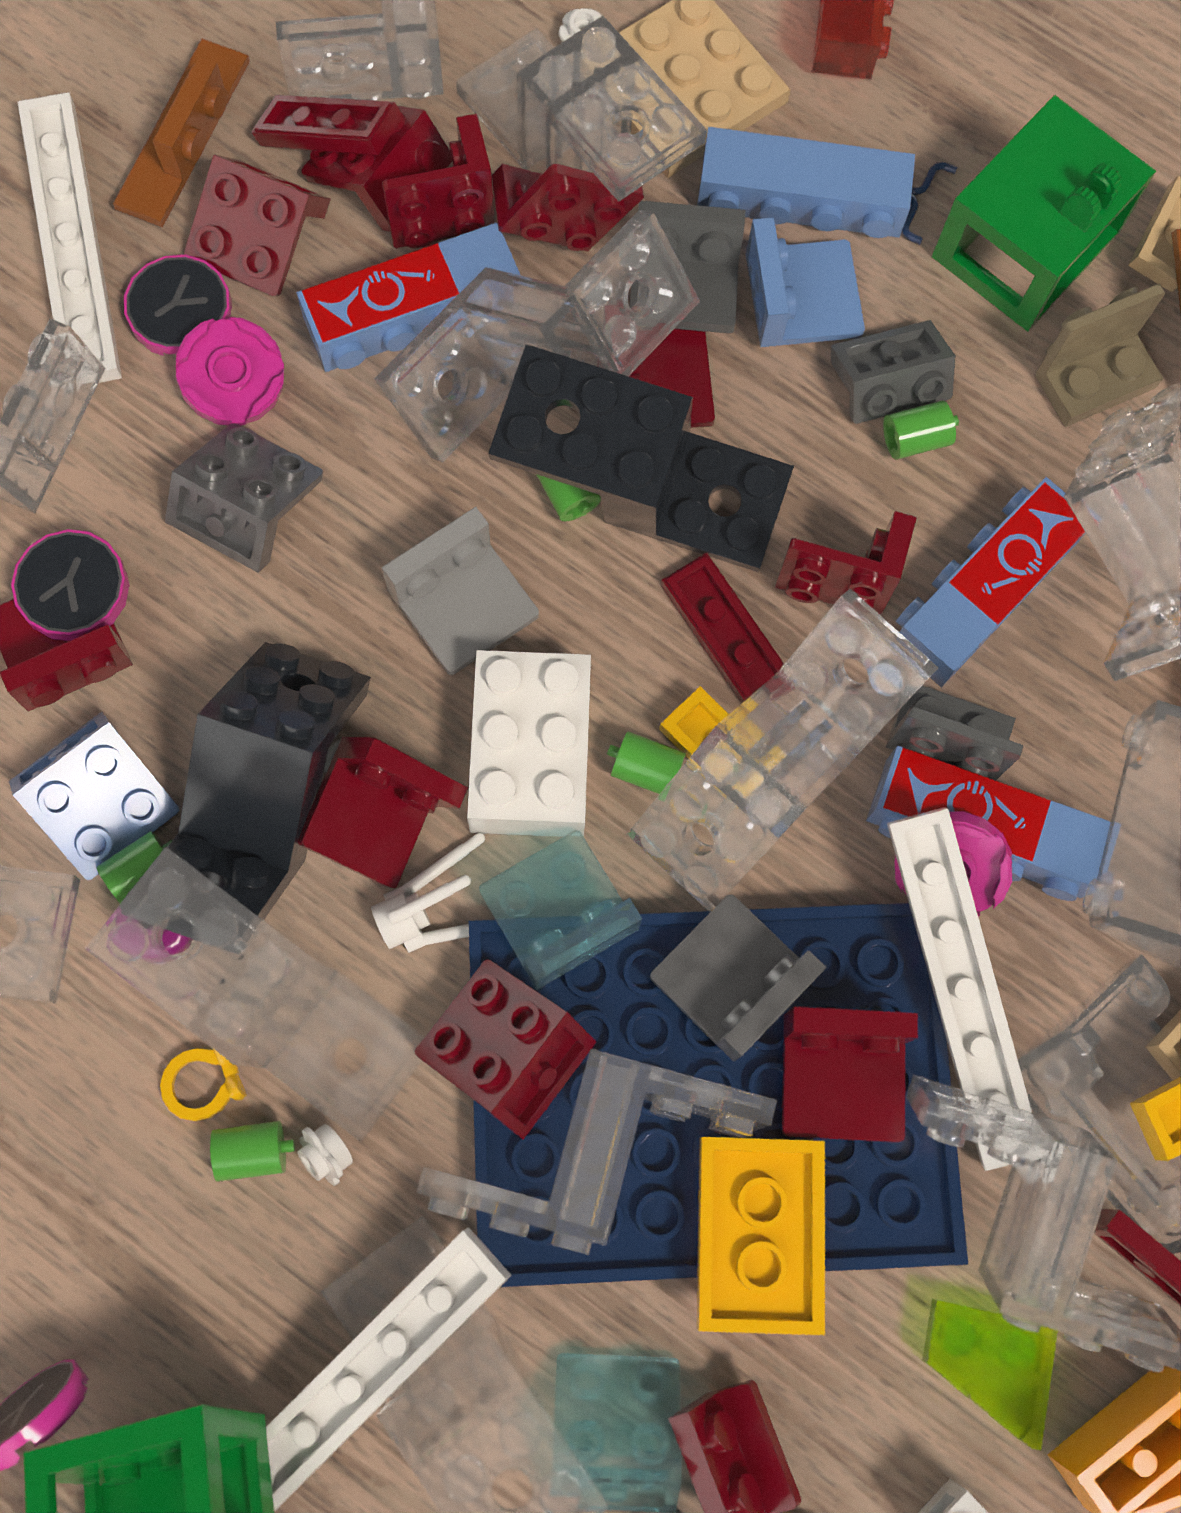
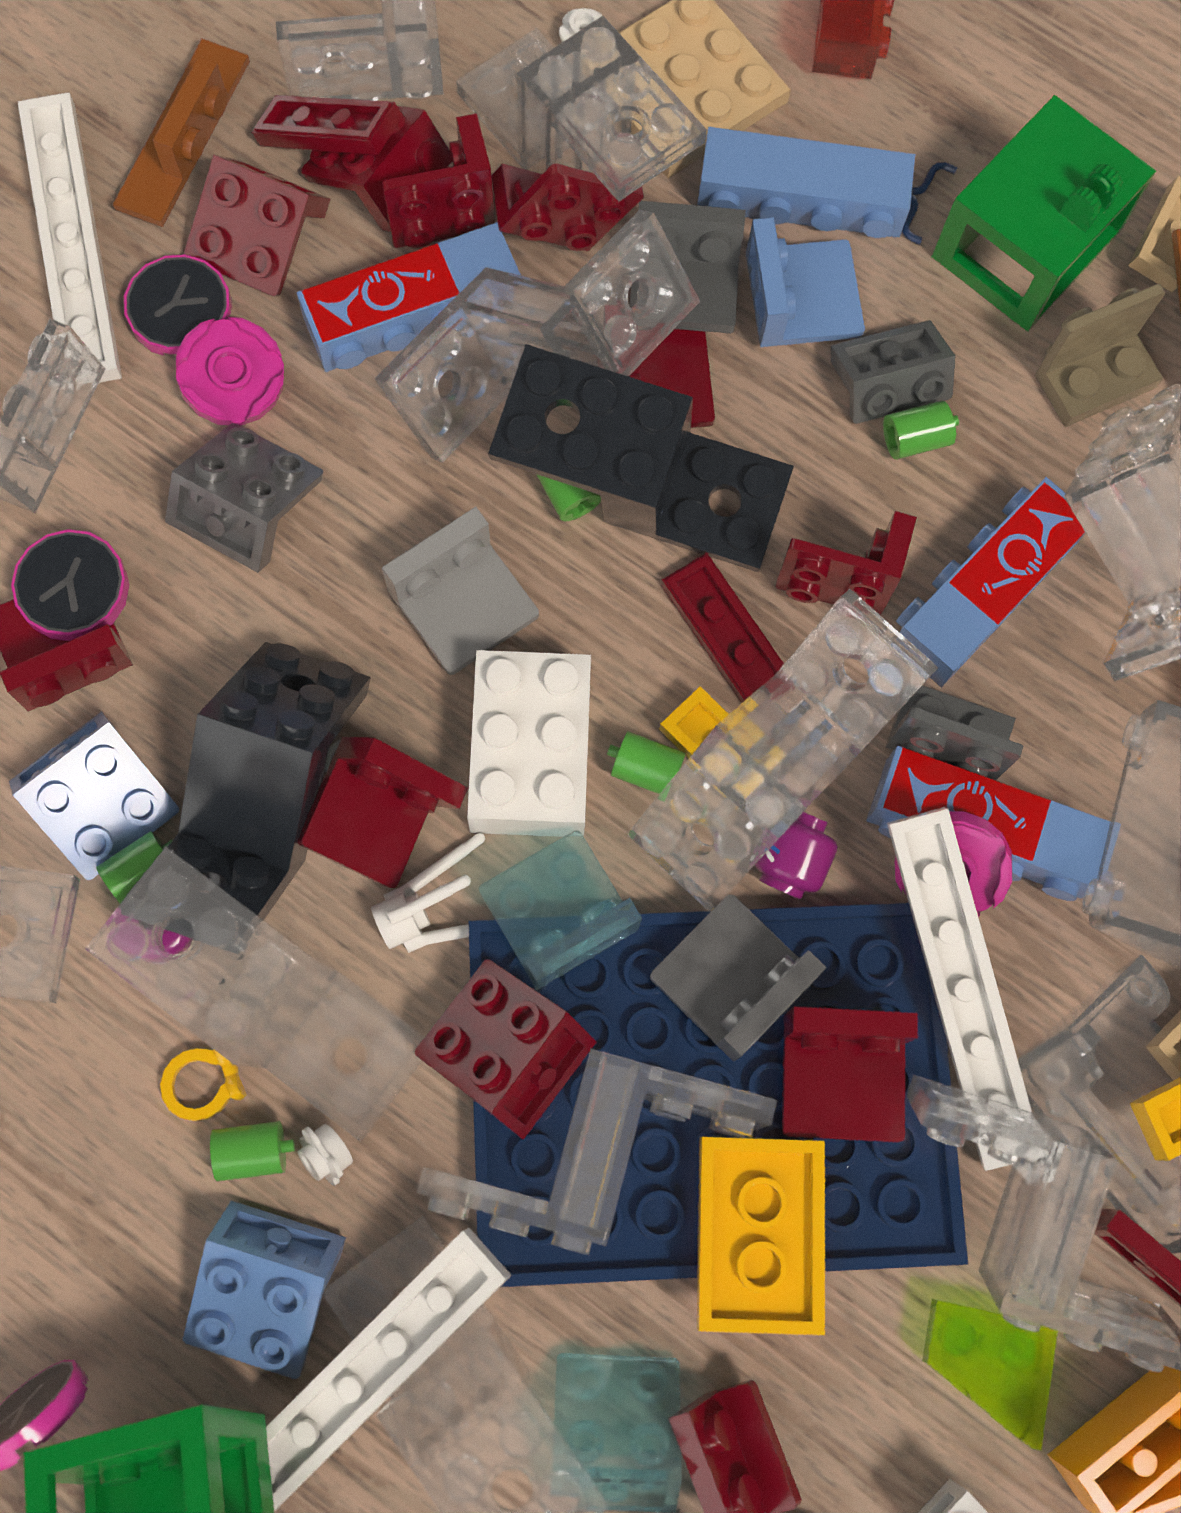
(261, 1288): none -> medium blue bracket
(799, 858): none -> magenta head

